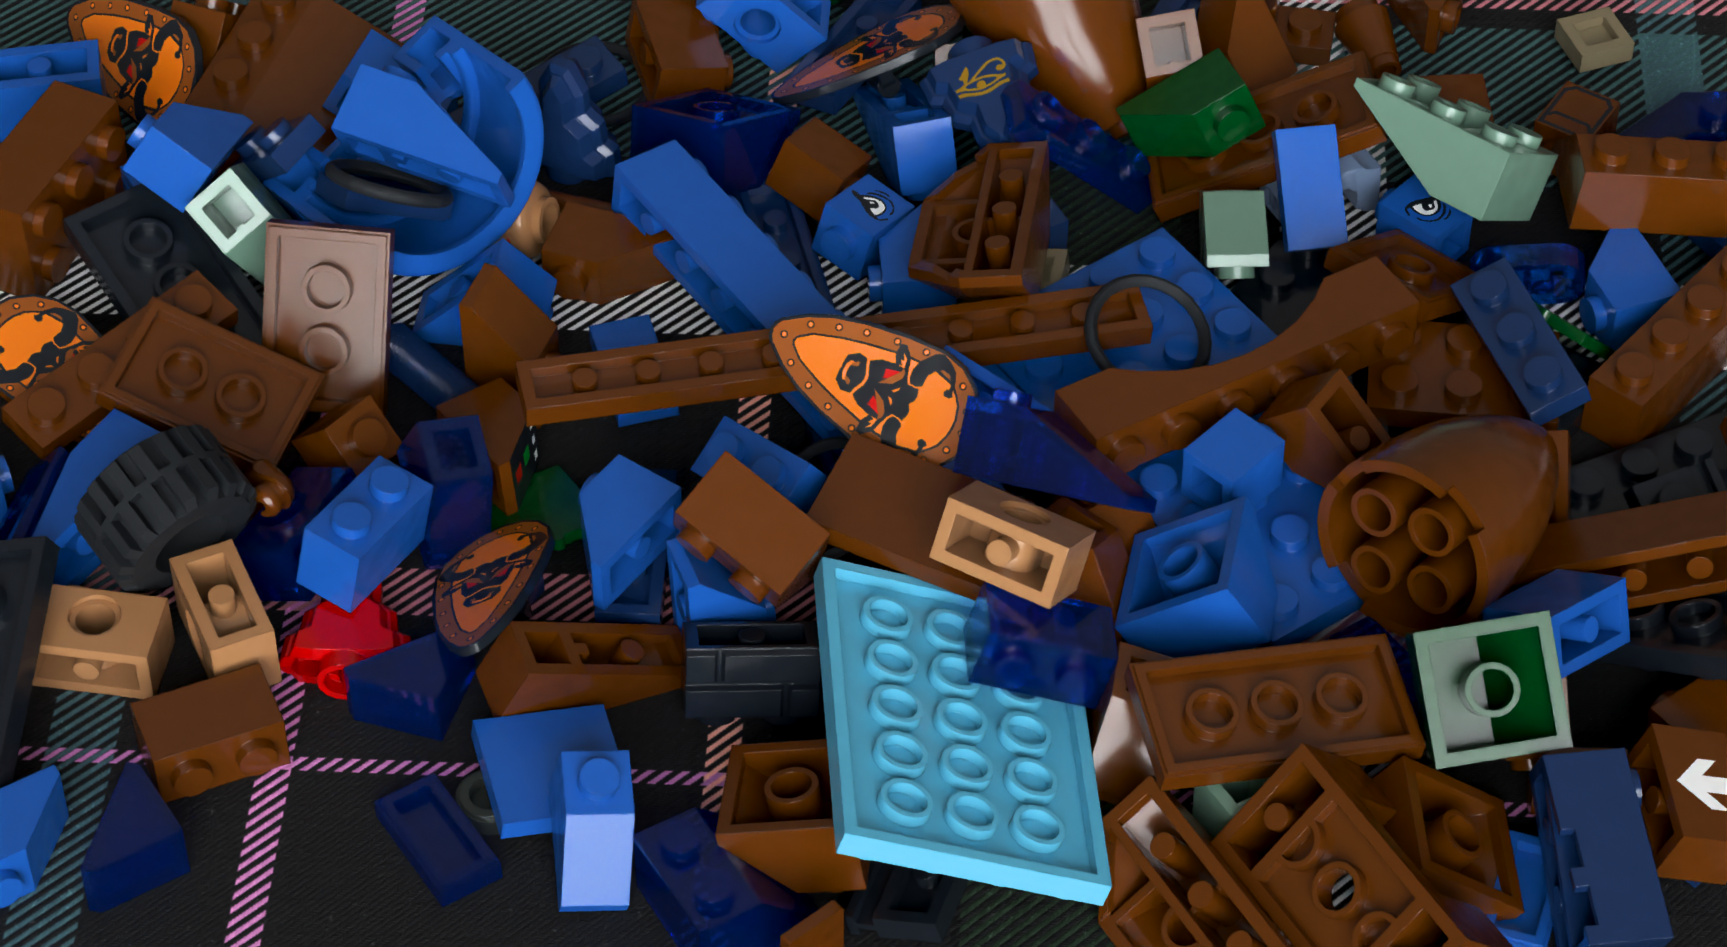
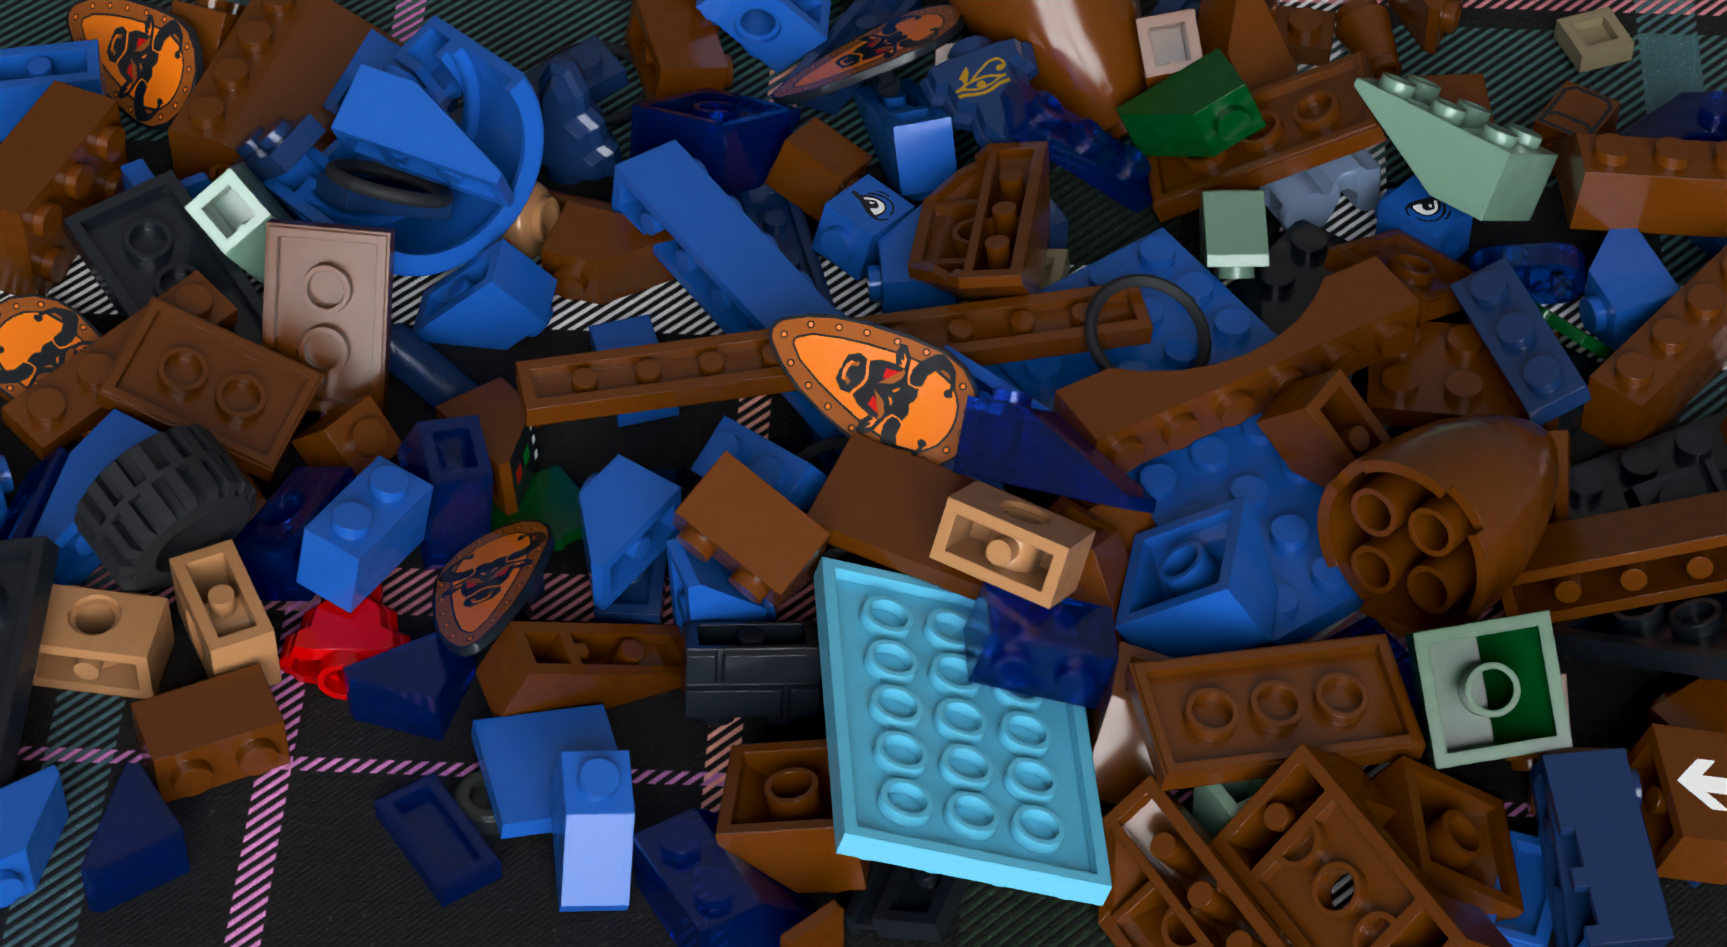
(183, 150): blue slope -> none
(272, 487): reddish brown arm -> none
(502, 328): reddish brown slope -> none
(1233, 461): blue brick -> none
(1309, 188): blue tile -> none
(1585, 613): blue brick -> none

